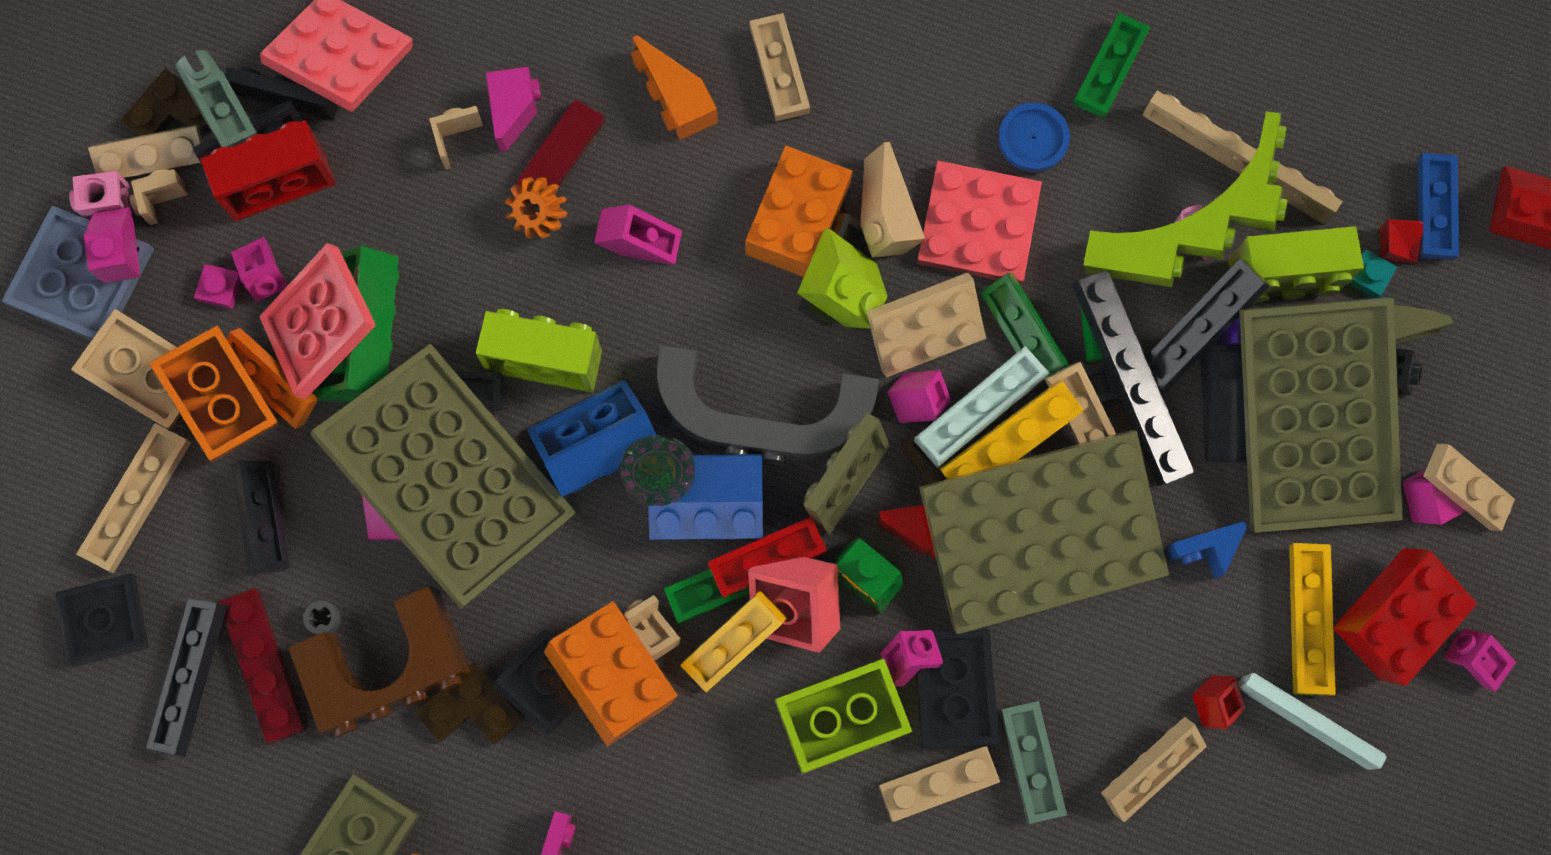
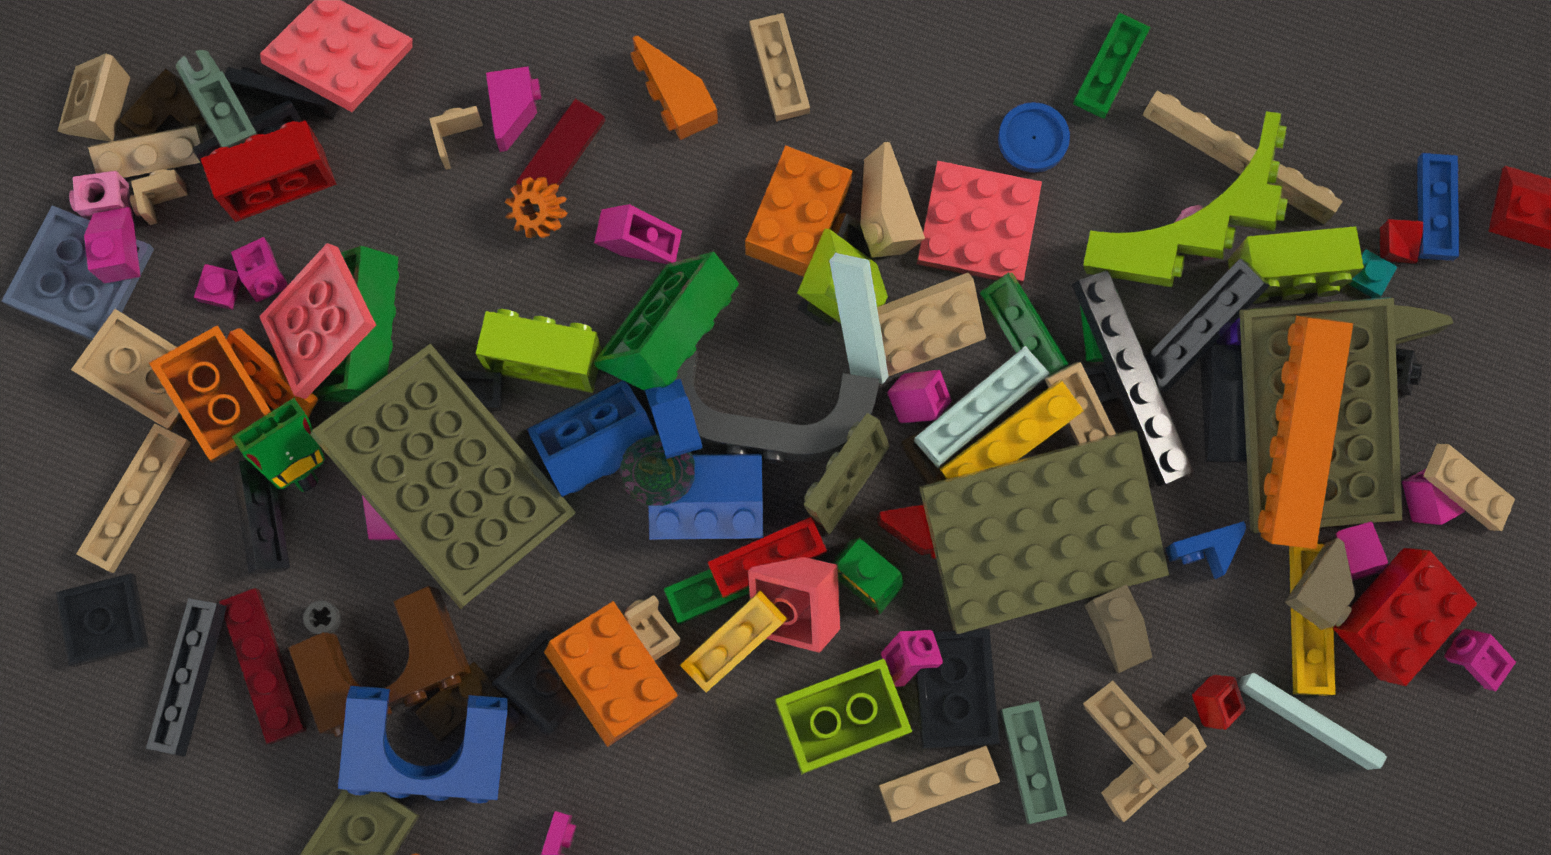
(95, 99): none -> tan slope
(283, 447): none -> green torso
(373, 766): none -> blue arch
(668, 322): none -> green slope
(674, 419): none -> blue slope
(859, 316): none -> light aqua tile
(1120, 628): none -> dark tan slope
(1136, 735): none -> tan plate
(1305, 431): none -> orange brick
(1325, 588): none -> dark tan slope
(1363, 550): none -> dark pink panel

